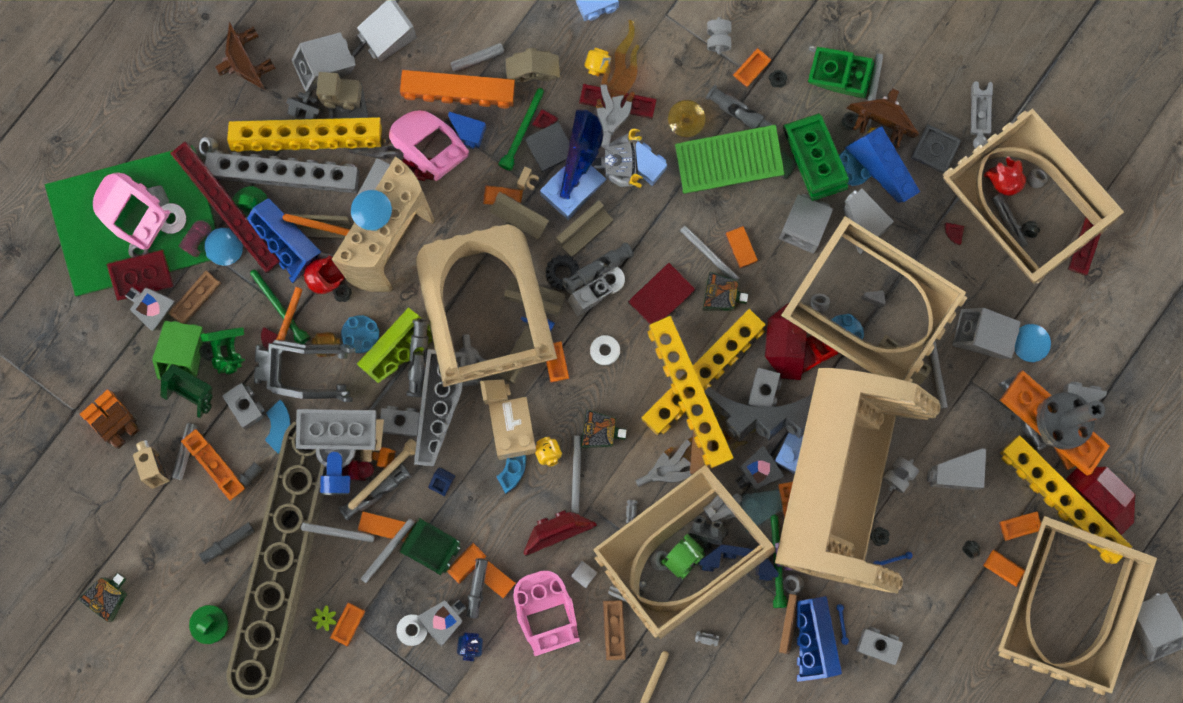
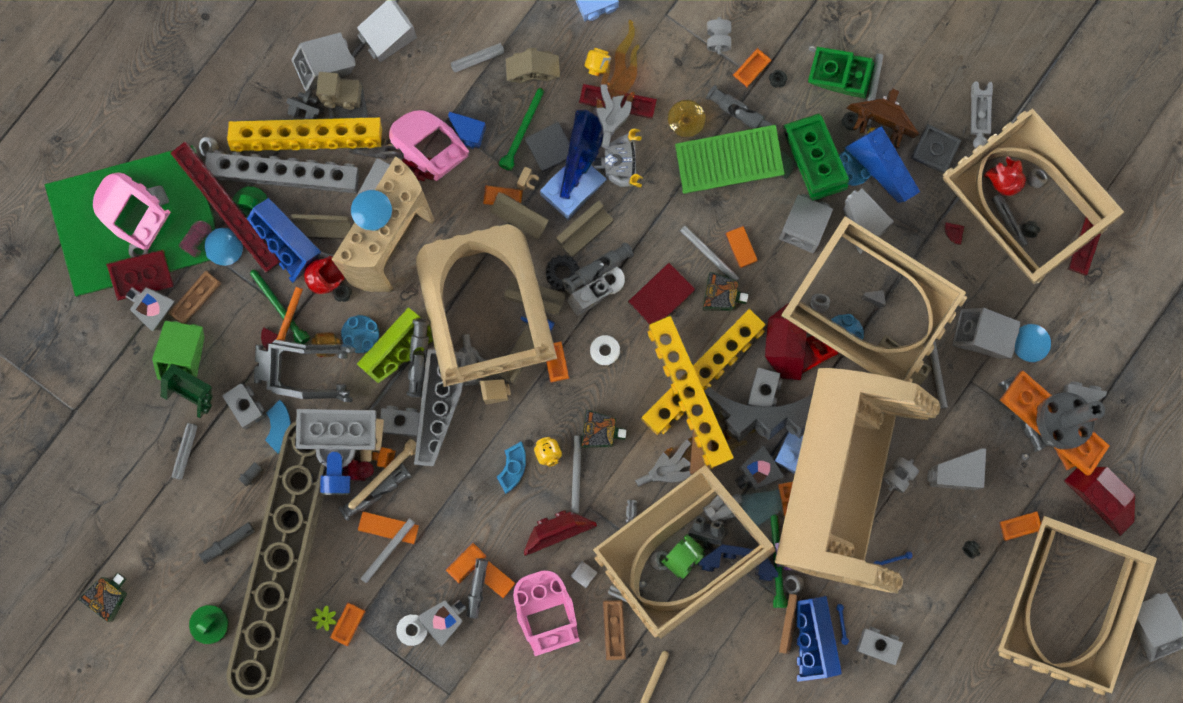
(113, 425): reddish brown hips -> none
(150, 465): tan torso -> none
(180, 218): white piece -> none
(203, 351): pearl dark grey plate -> none
(213, 464): orange slope -> none
(220, 338): green tile -> none
(238, 60): reddish brown connector -> none
(315, 224): orange piece -> none
(337, 532): light grey bar -> none
(430, 546): dark green panel -> none
(441, 481): dark blue slope -> none
(457, 88): orange brick -> none
(469, 646): clear blue head -> none
(512, 428): tan slope -> none
(544, 120): dark red tile -> none
(648, 164): light blue slope -> none
(707, 638): light grey piece -> none
(875, 536): pearl dark grey plate -> none
(1004, 568): orange tile -> none
(1061, 488): yellow brick -> none

